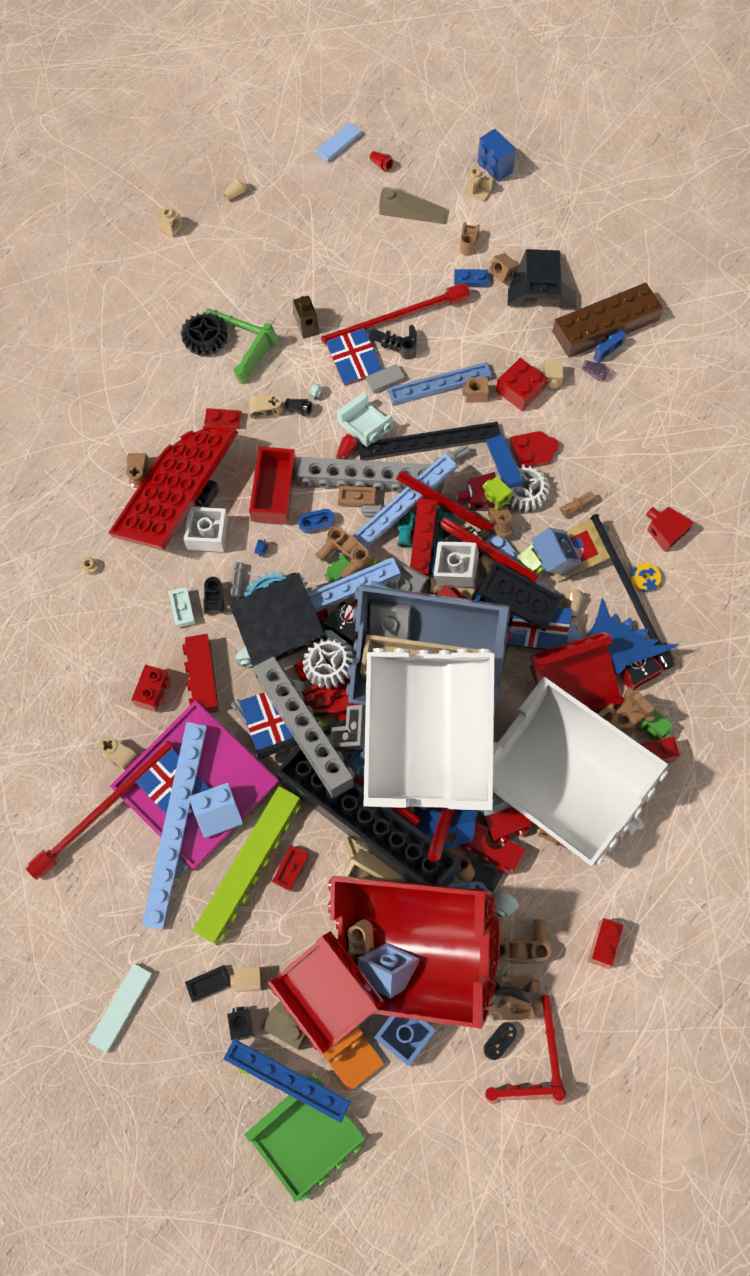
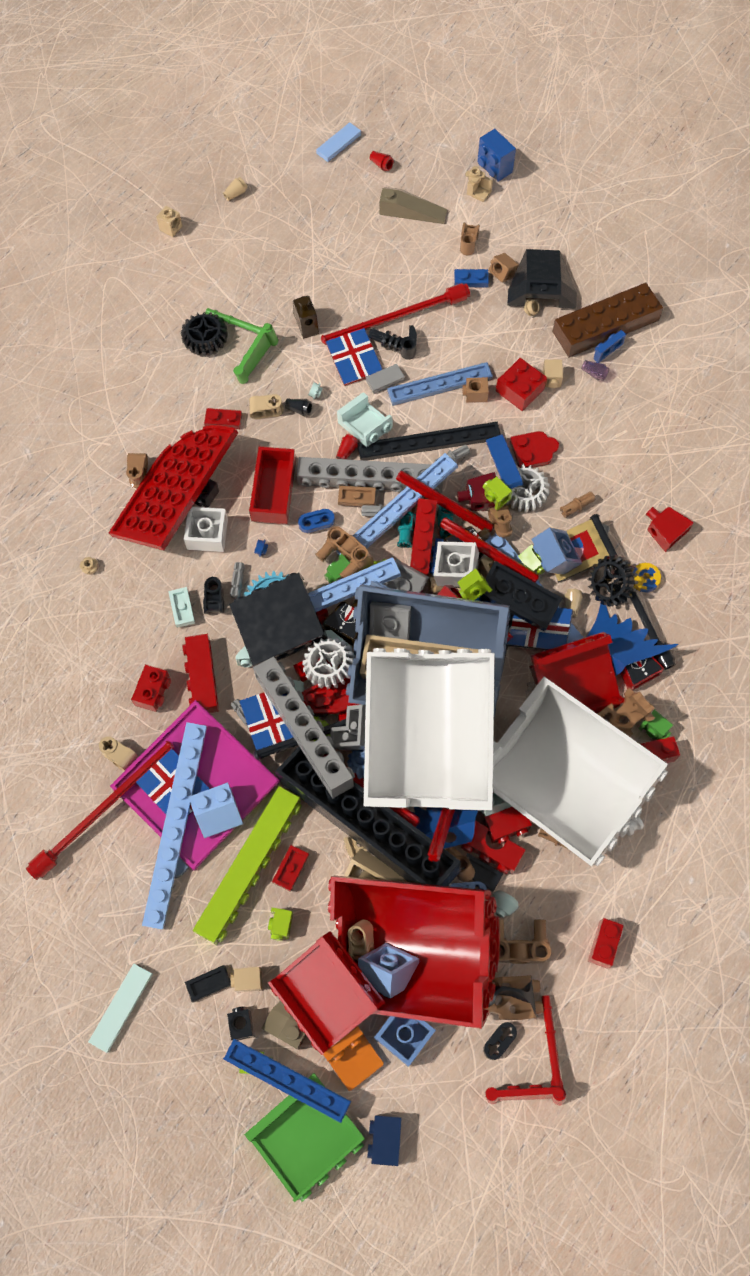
(280, 924): none -> lime brick
(386, 1140): none -> dark blue brick
(473, 585): none -> lime brick
(531, 307): none -> tan plate
(604, 573): none -> black gear

